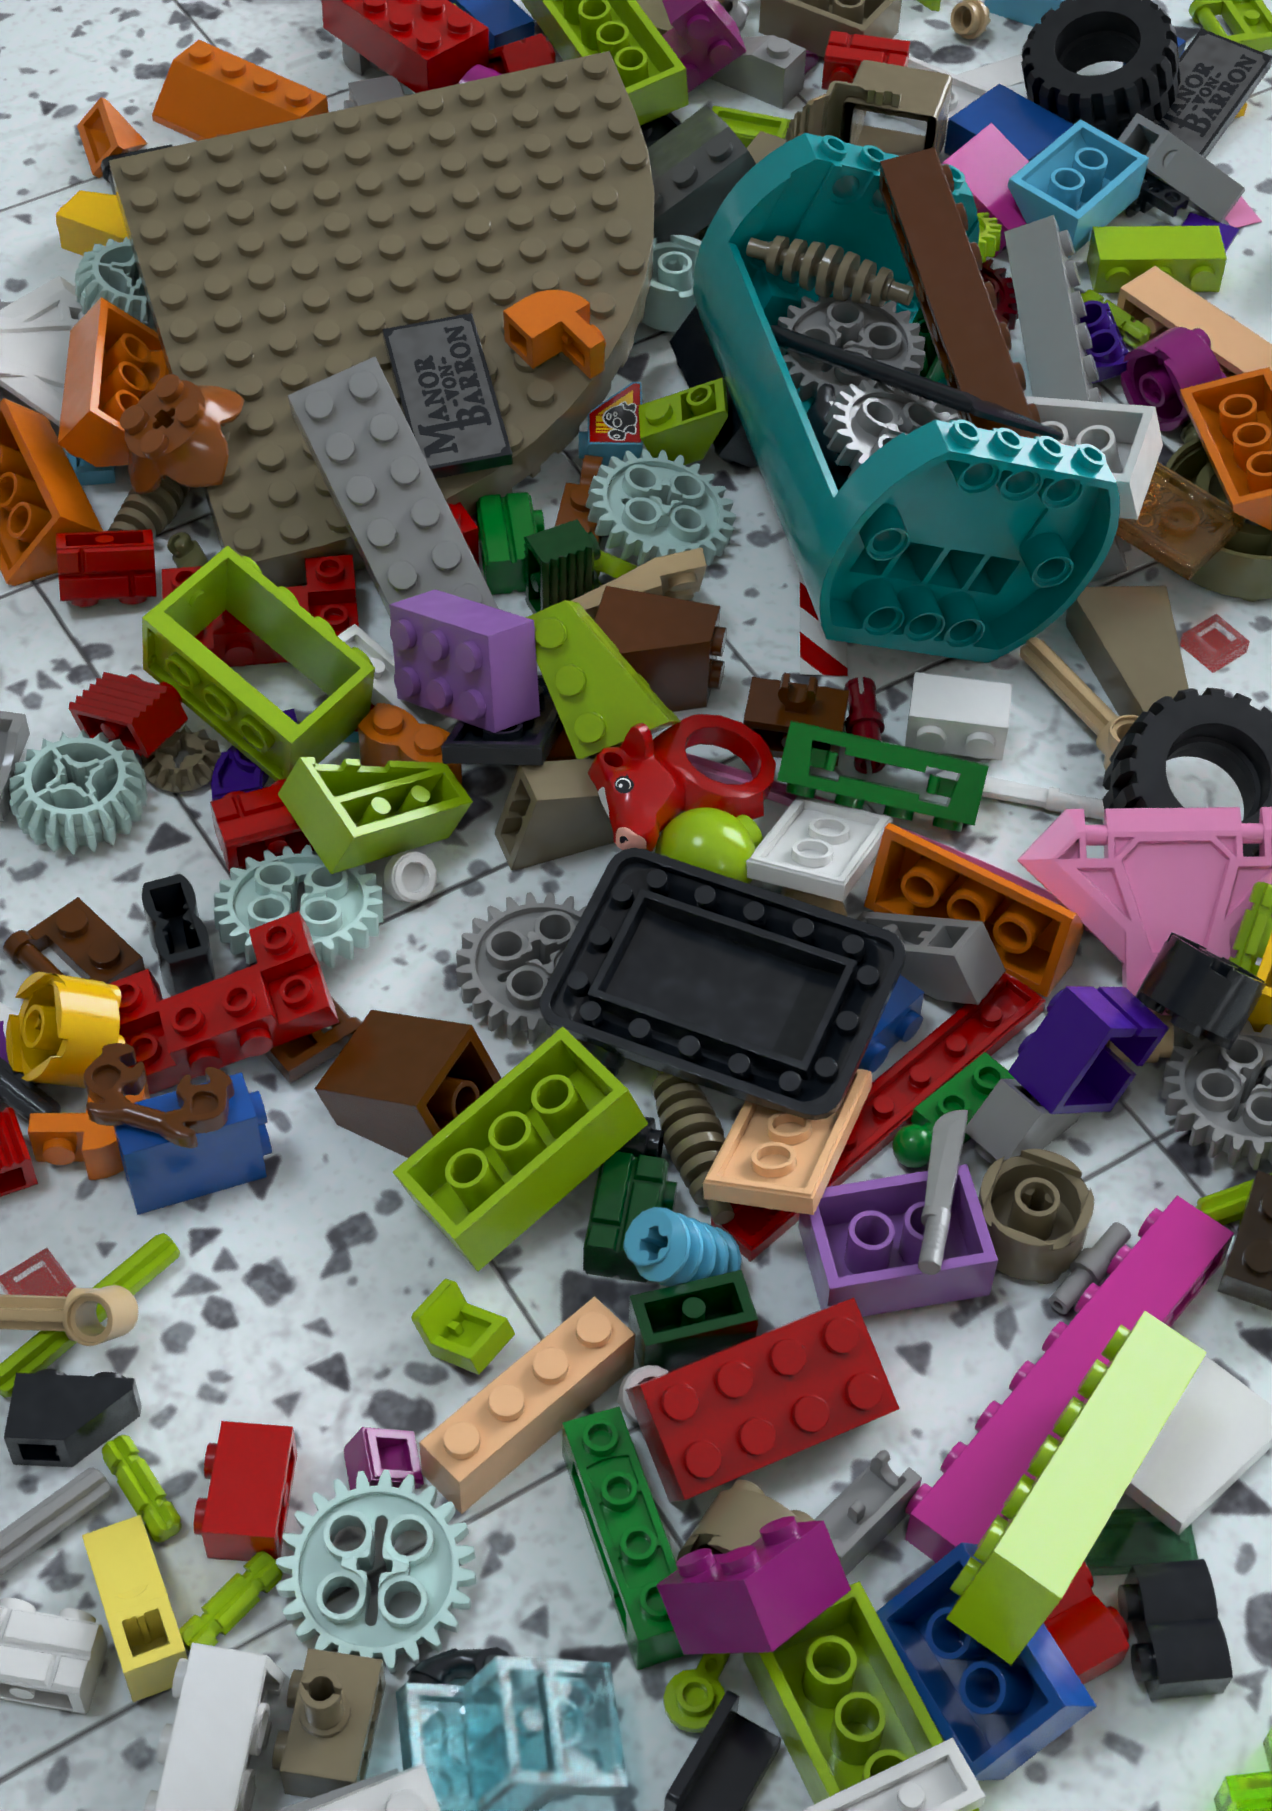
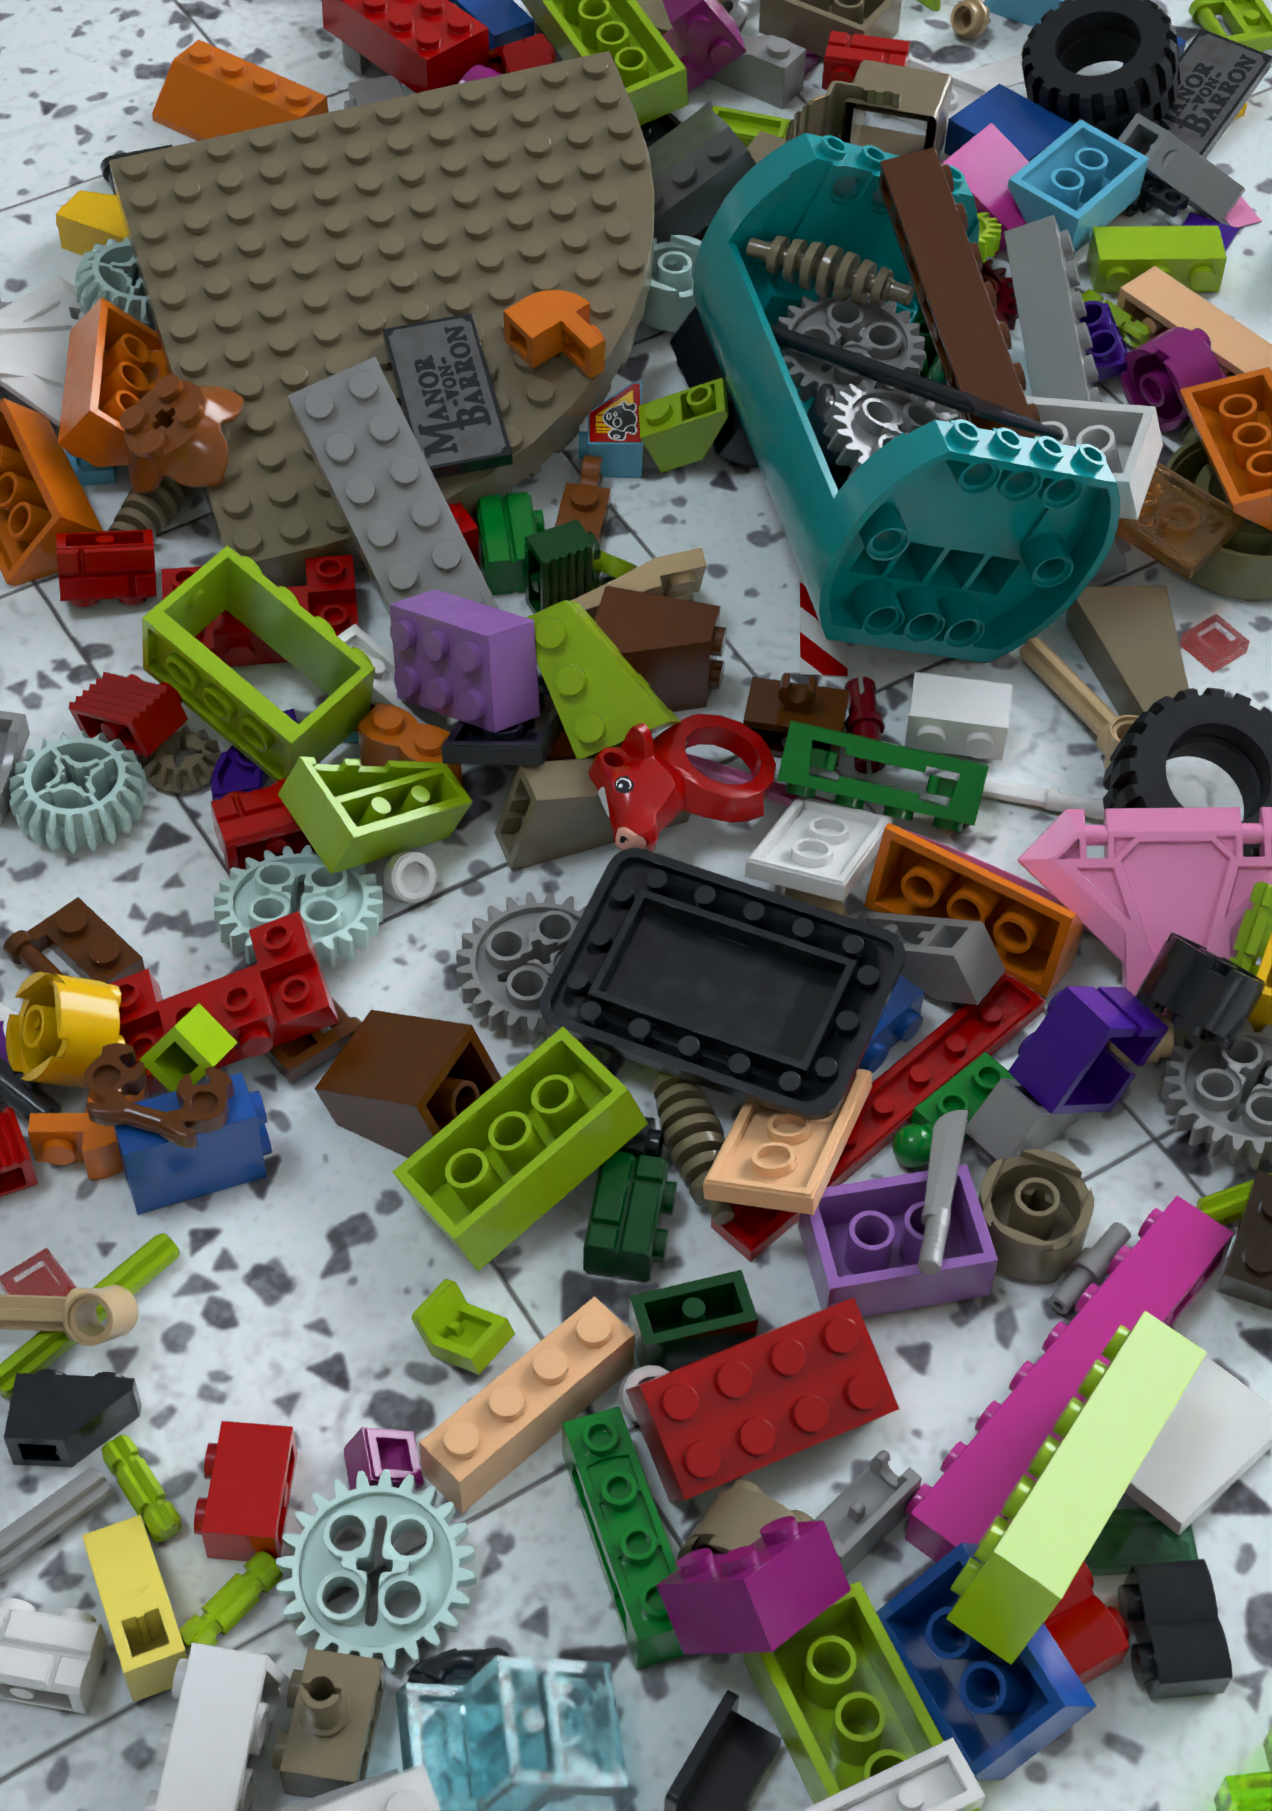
(106, 134): orange slope -> none
(177, 933): black brick -> none
(186, 551): olive arm -> none
(188, 1049): none -> lime brick
(659, 507): light aqua gear -> none
(678, 1248): medium azure piece -> none
(695, 1693): lime plate -> none
(711, 841): lime brick -> none

